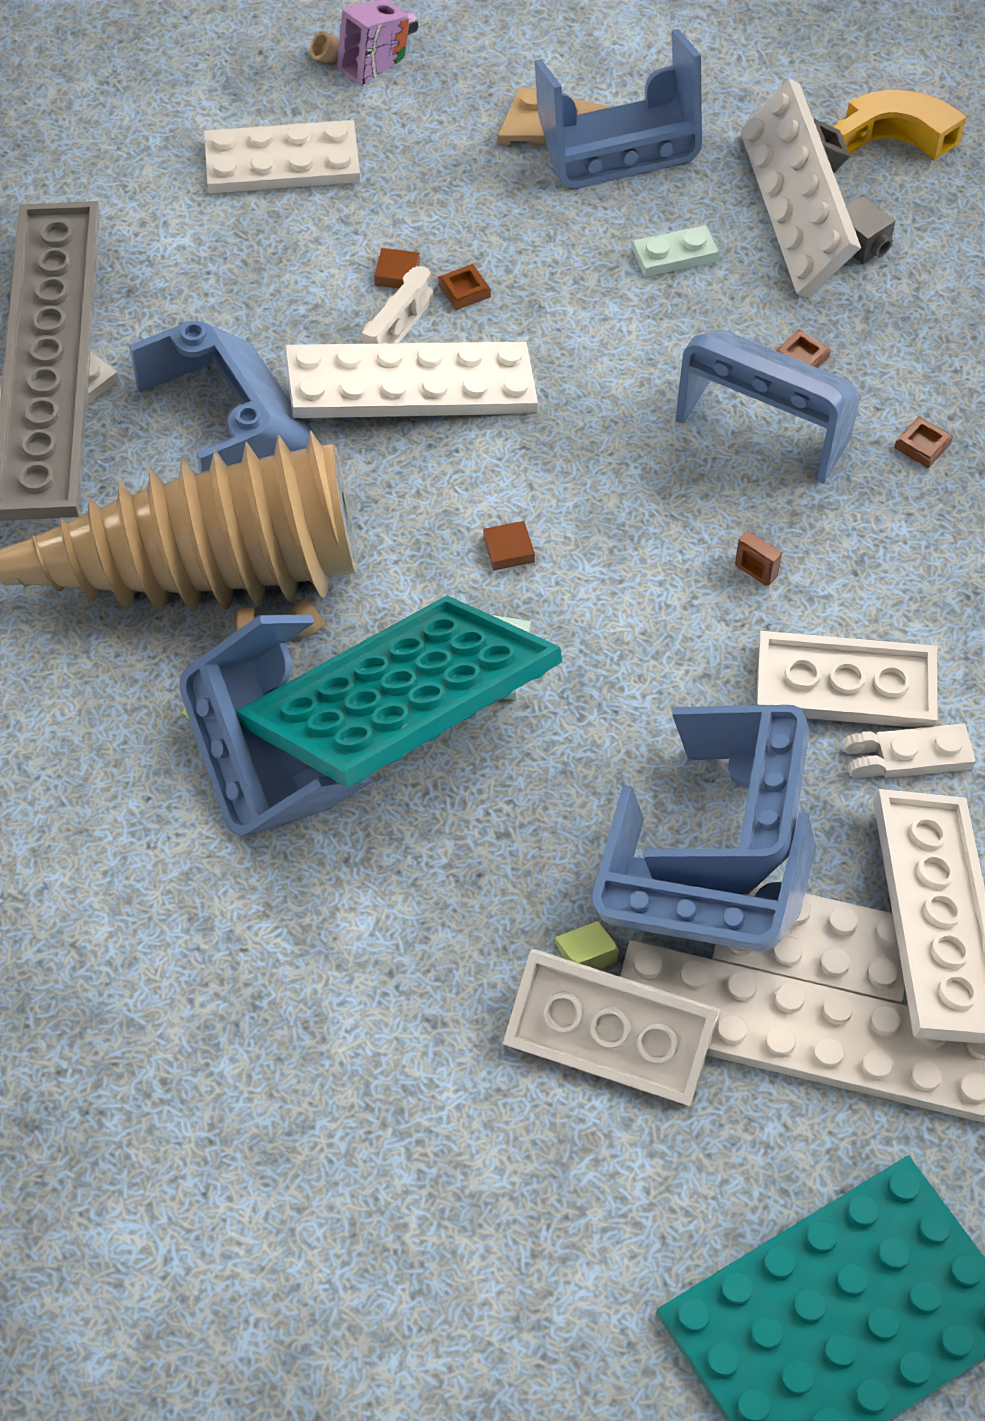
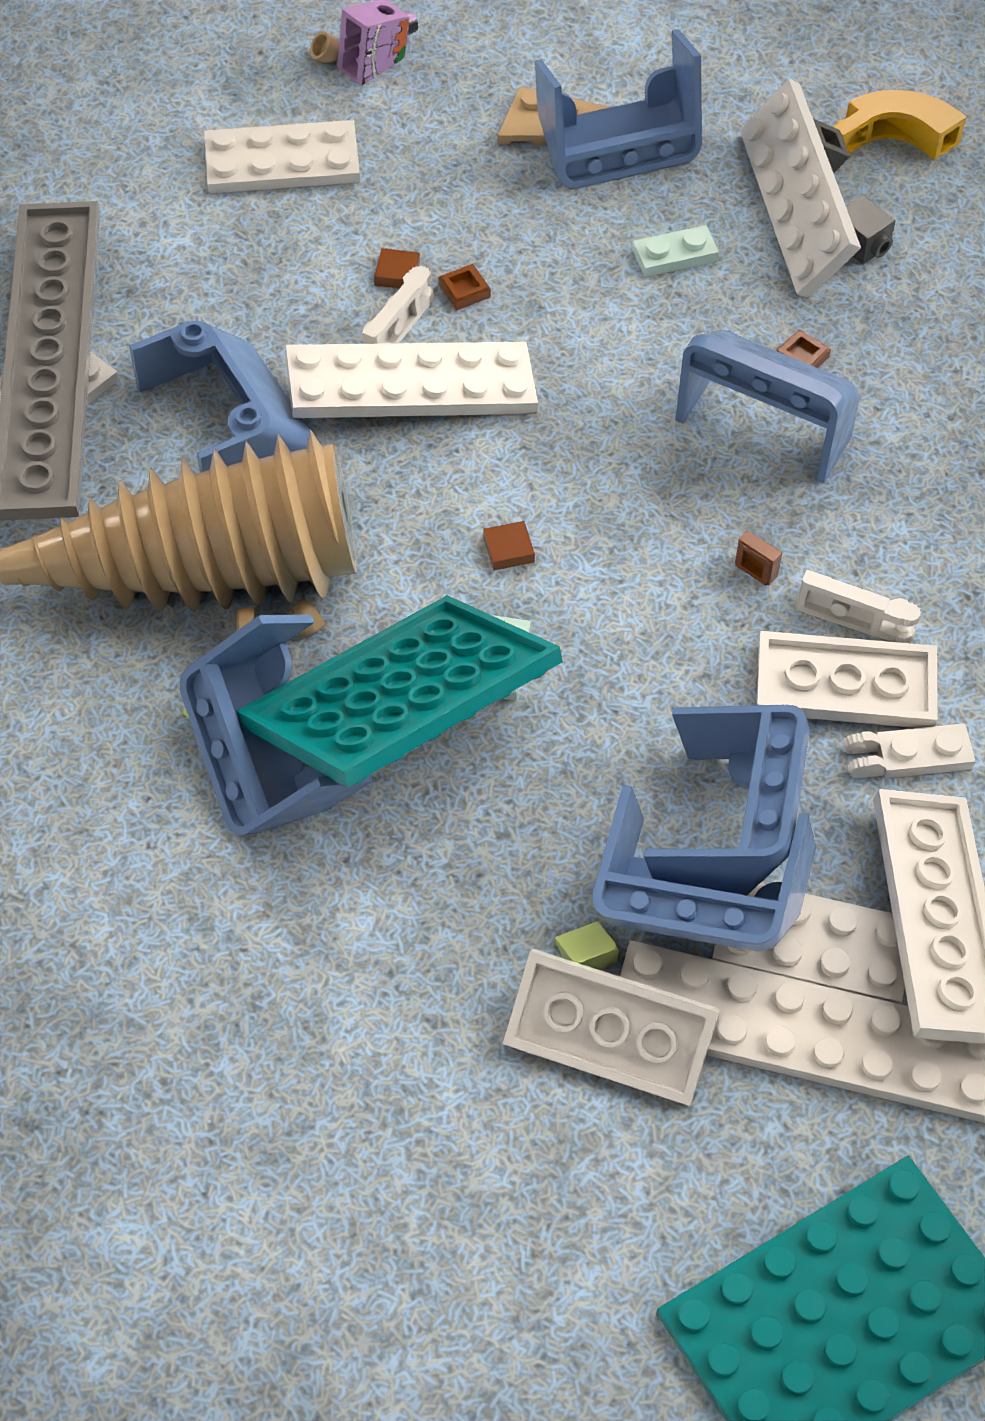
(857, 608): none -> white hinge
(923, 442): dark orange tile -> none

